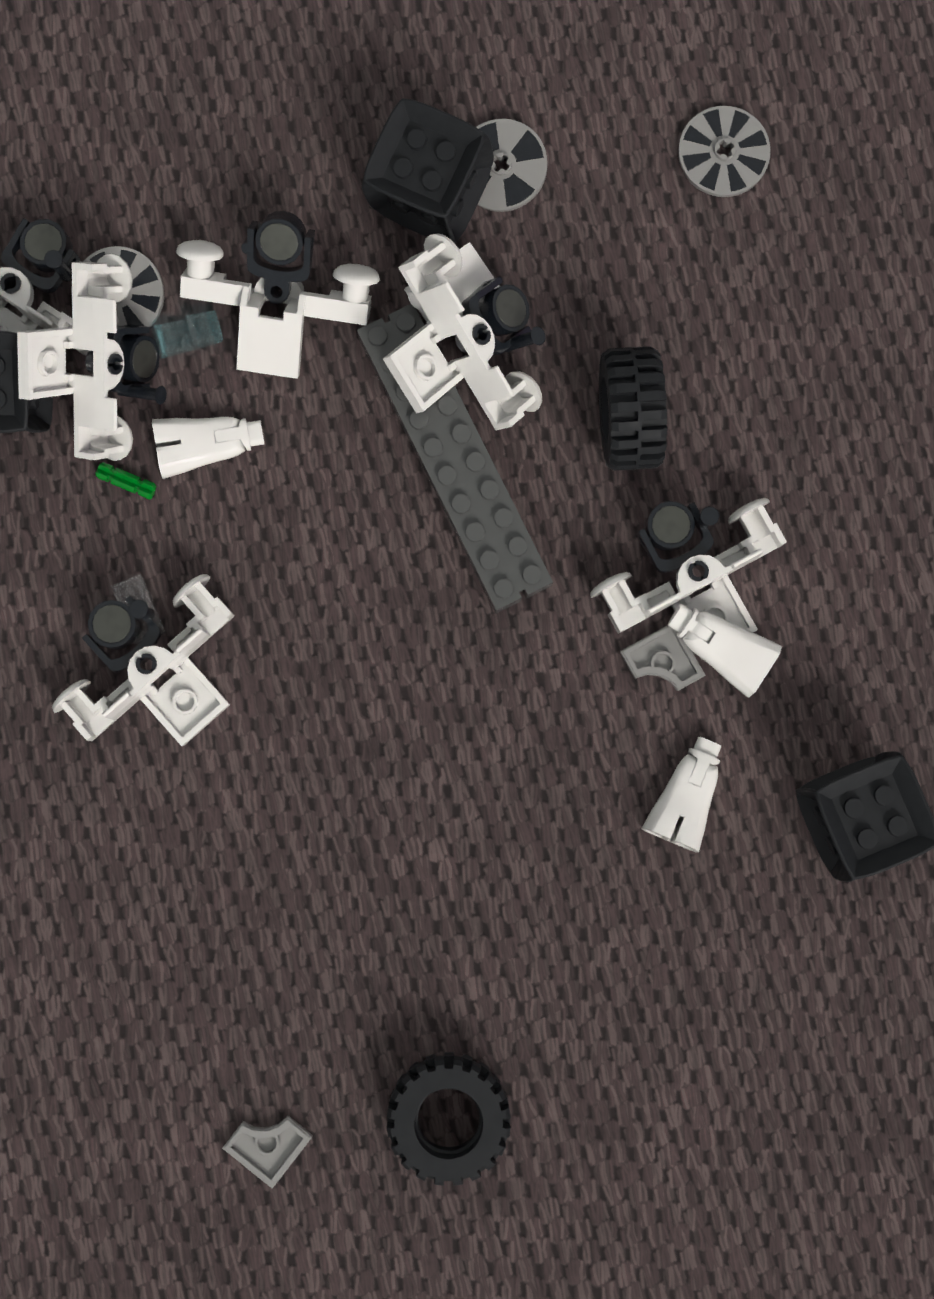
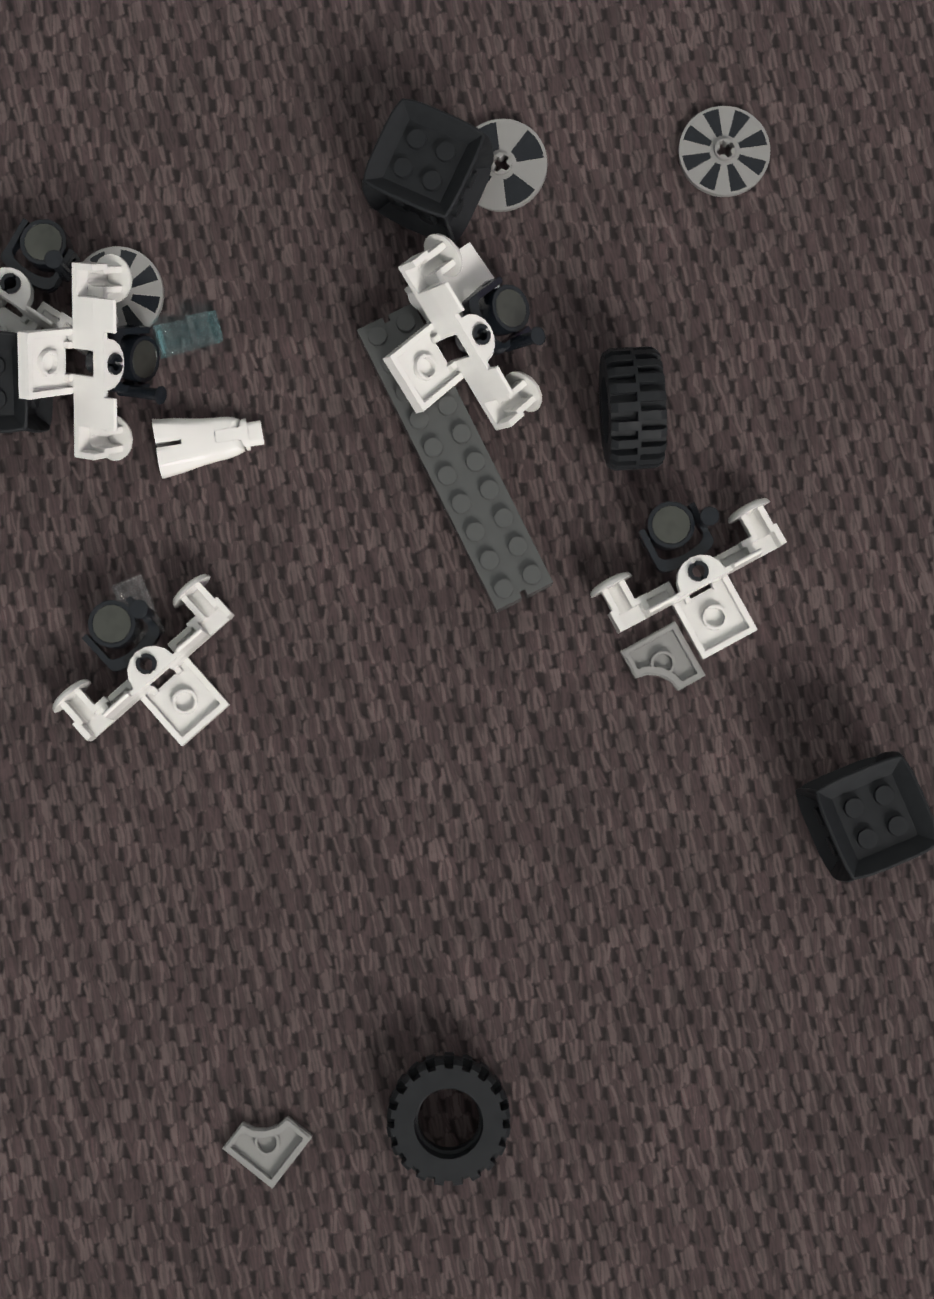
(126, 480): green axle -> none
(269, 342): white piece -> none
(687, 798): white piece -> none
(731, 650): white piece -> none

